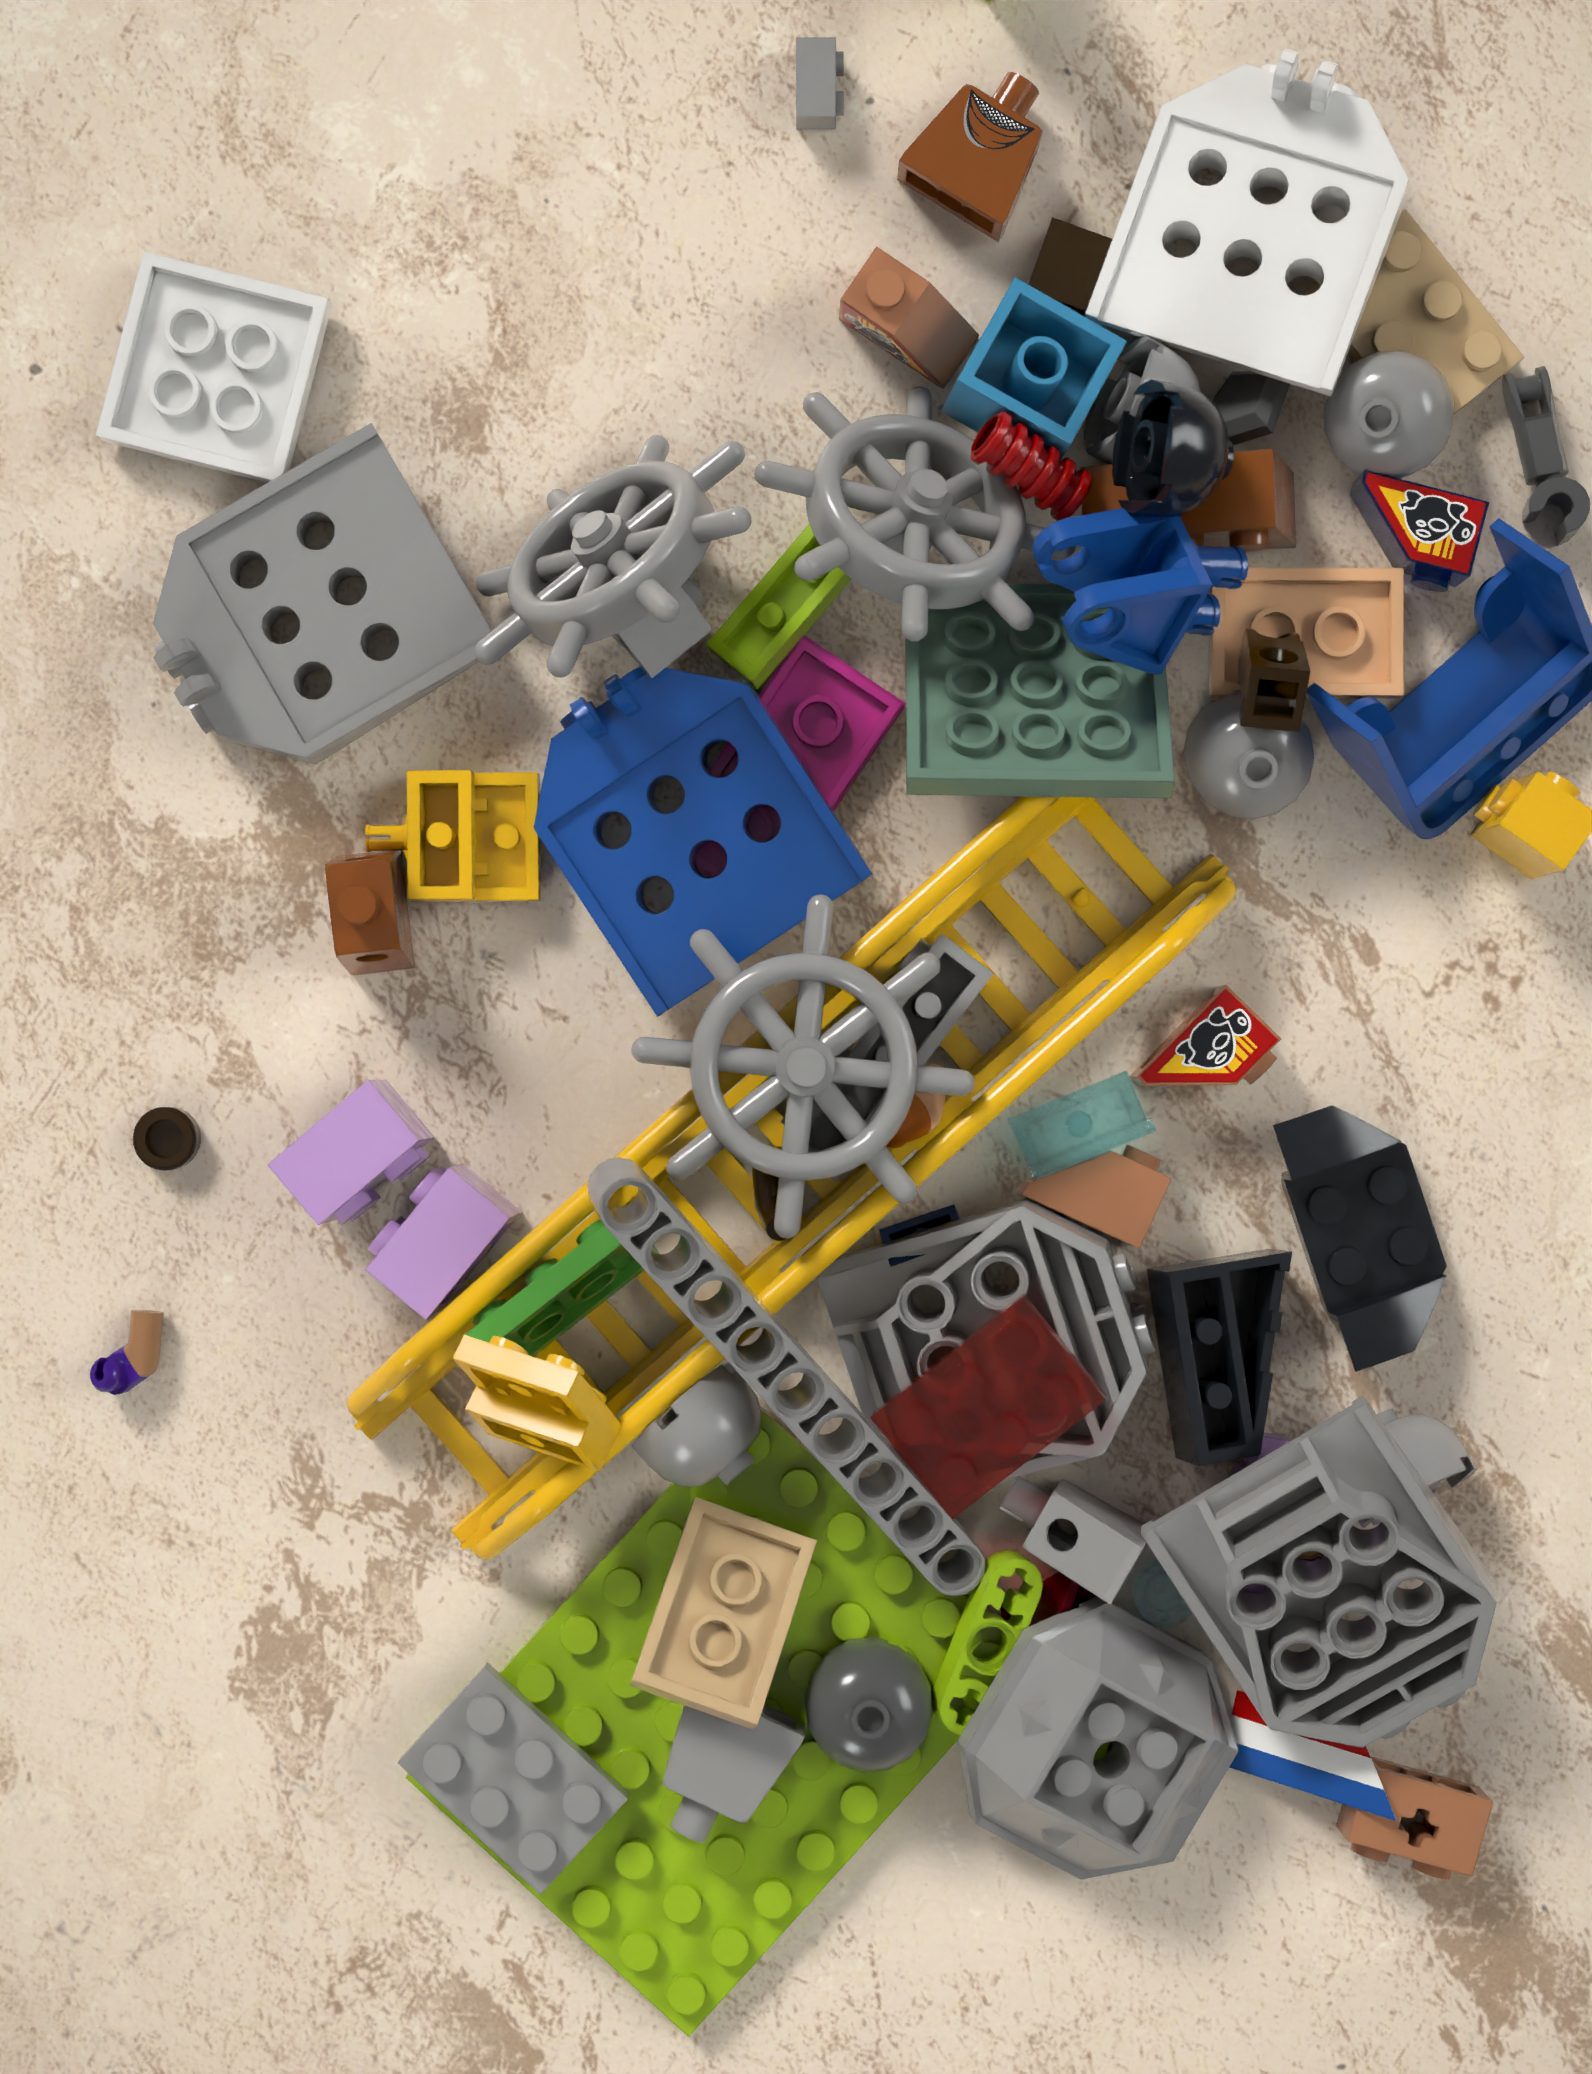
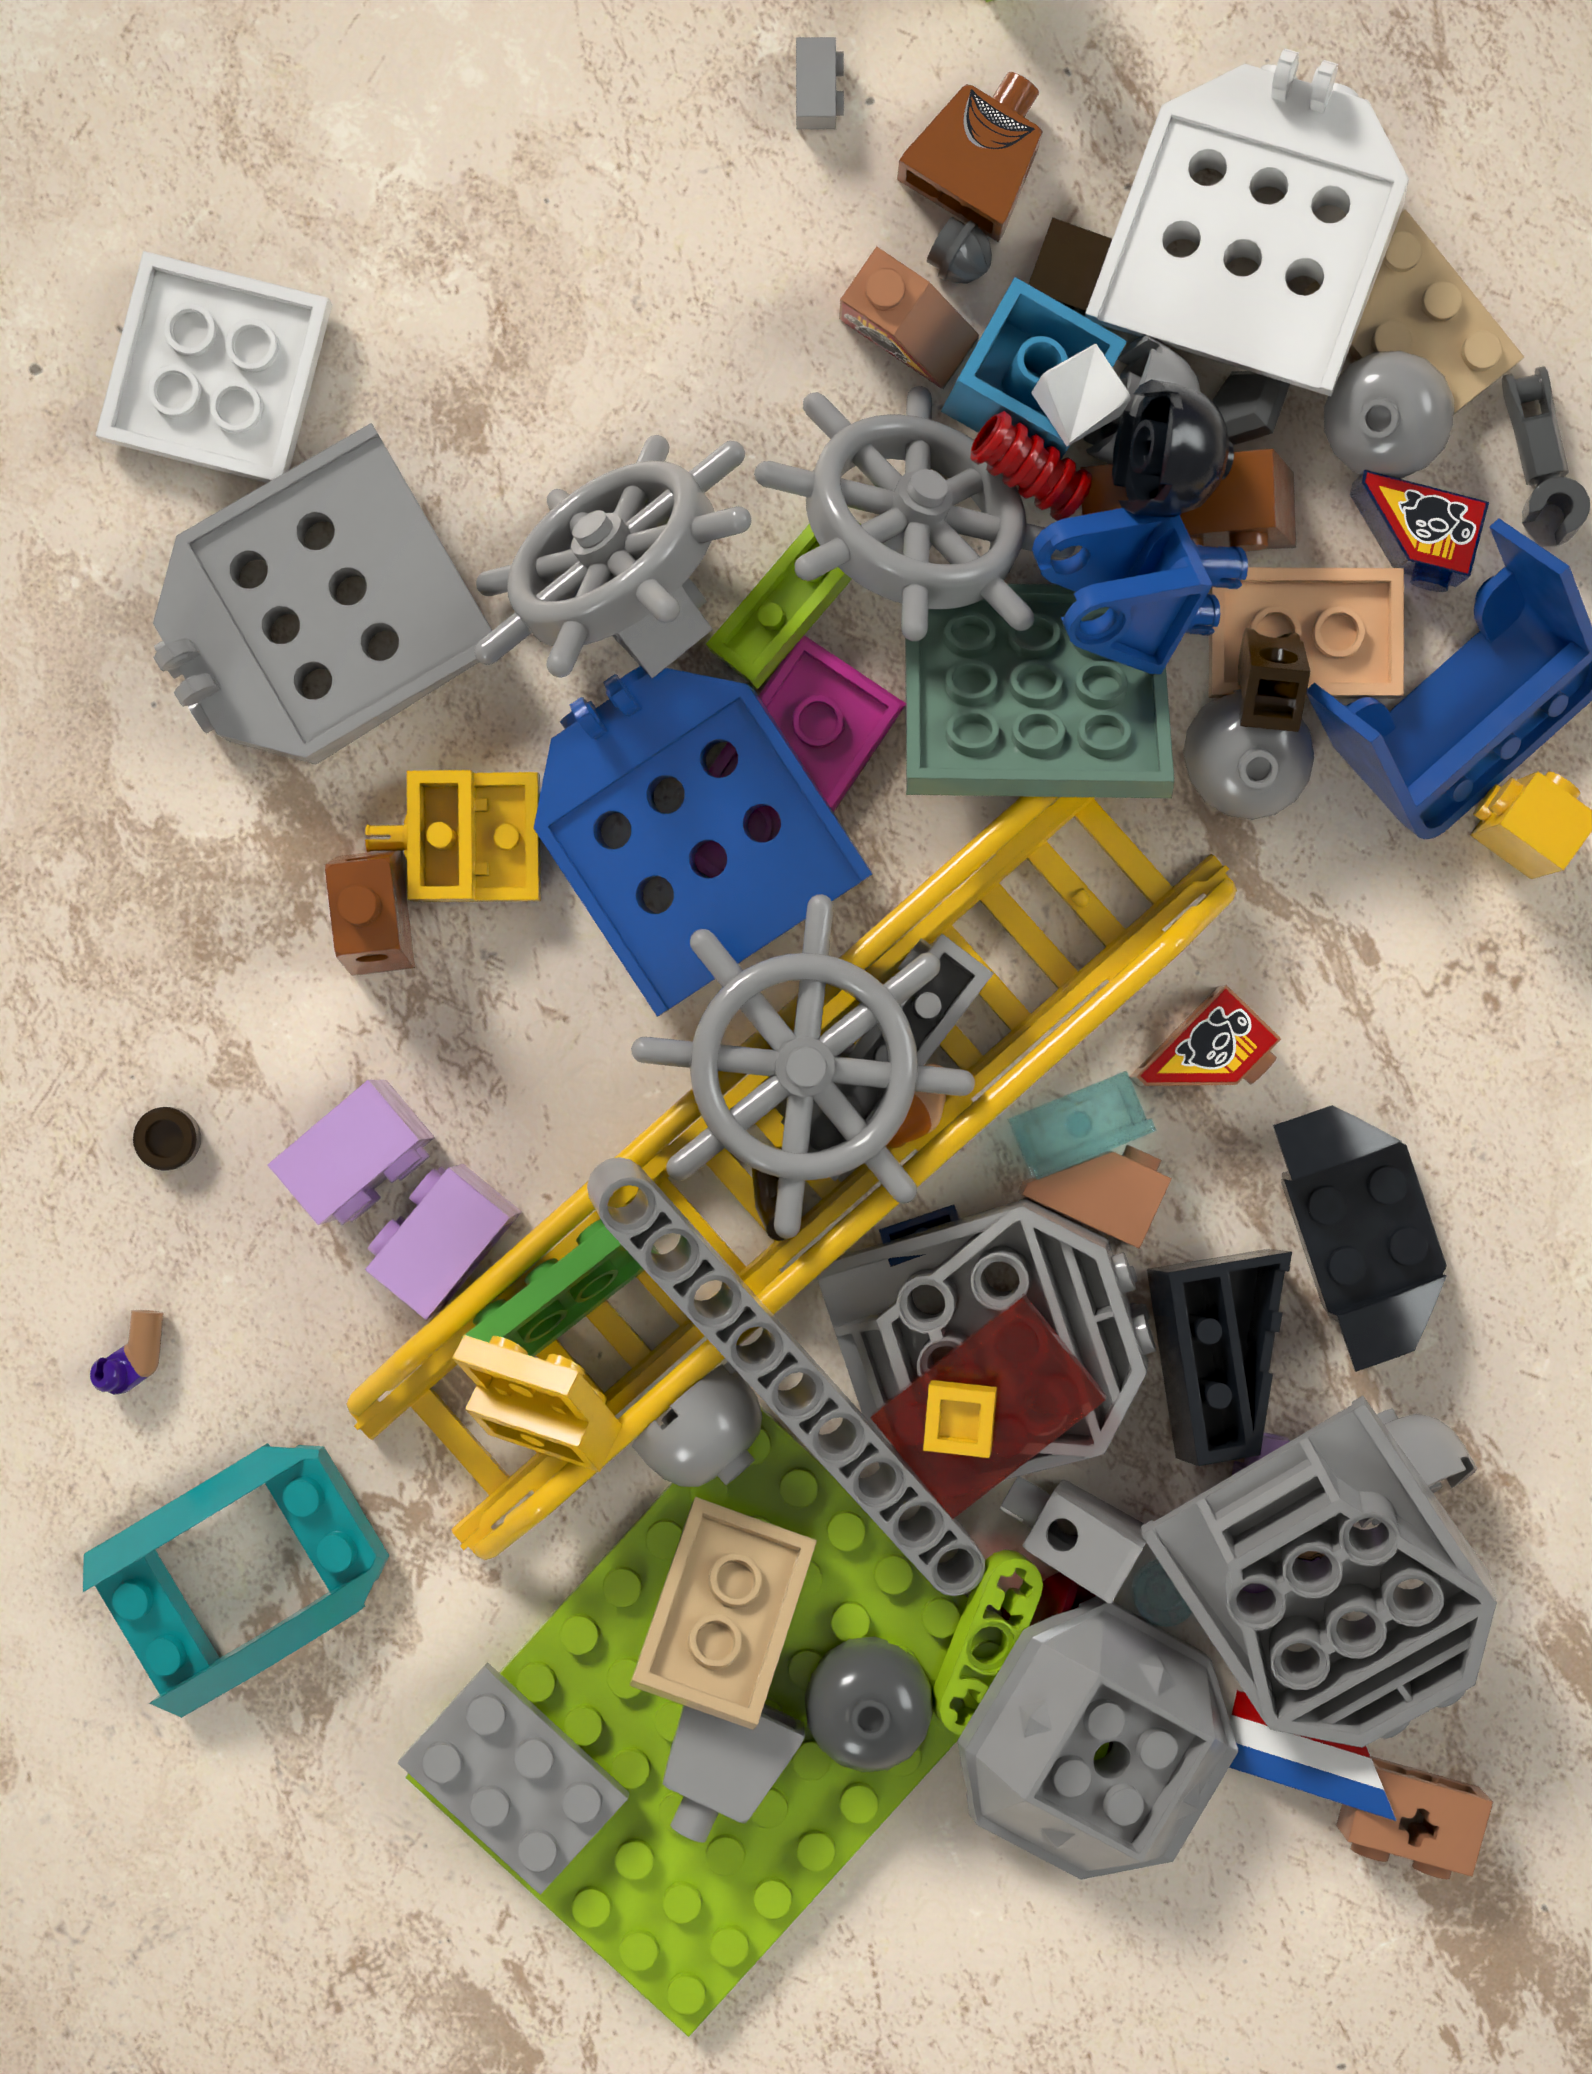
(160, 1620): none -> teal wedge
(960, 1418): none -> yellow plate
(961, 252): none -> dark grey plate
(1081, 394): none -> white slope

